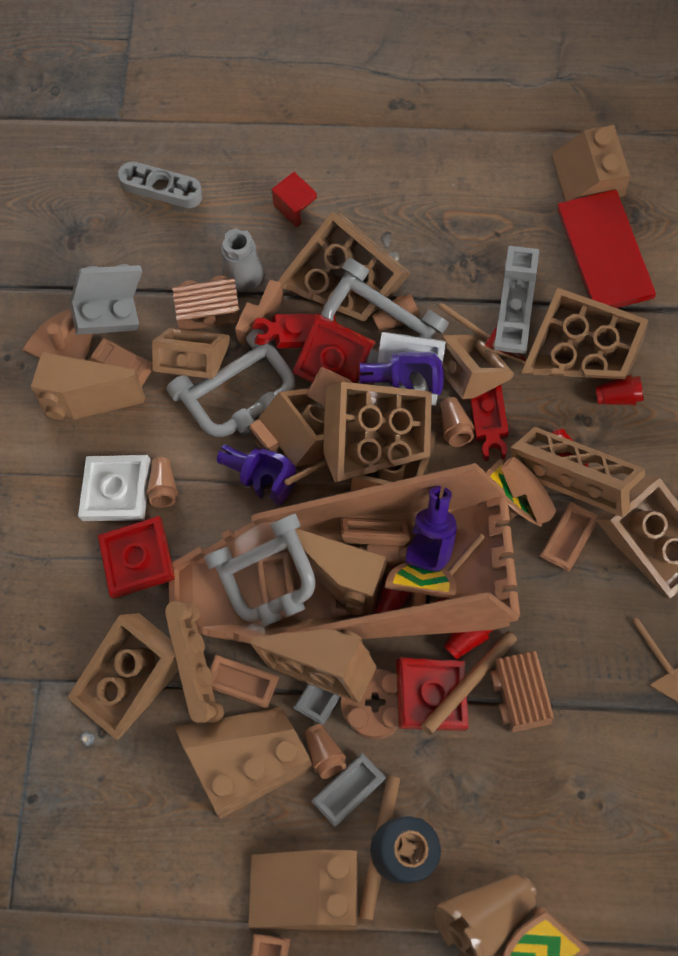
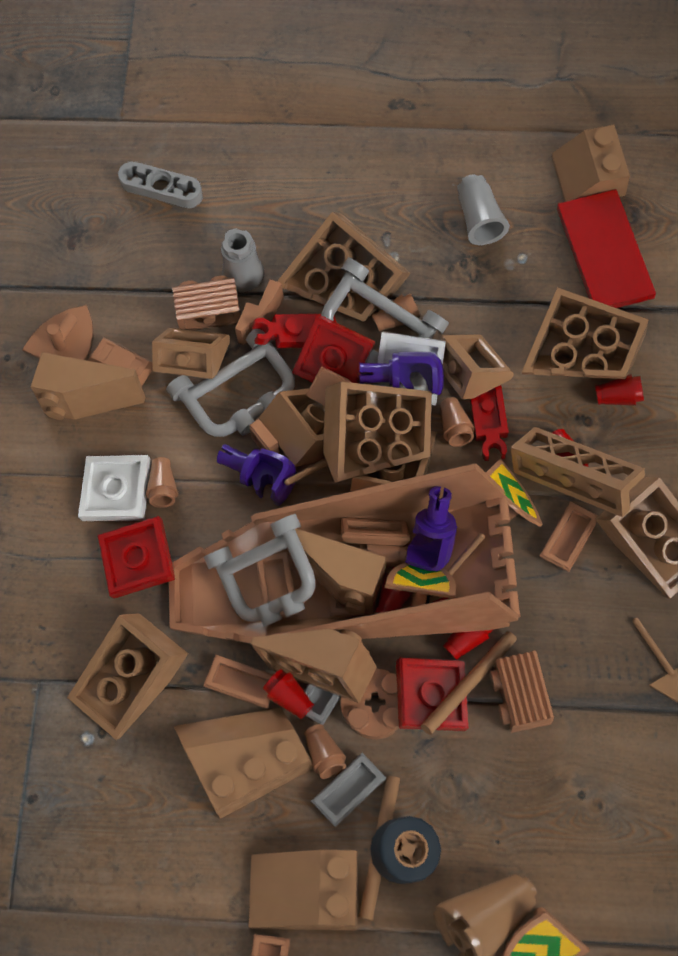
(104, 299): light grey bracket -> none
(191, 663): medium nougat plate -> none
(288, 694): none -> red cone
(292, 197): red panel -> none
(481, 212): none -> light grey plant
(489, 345): medium nougat piece -> none
(517, 300): light grey slope -> none
(522, 482): nougat slope -> none

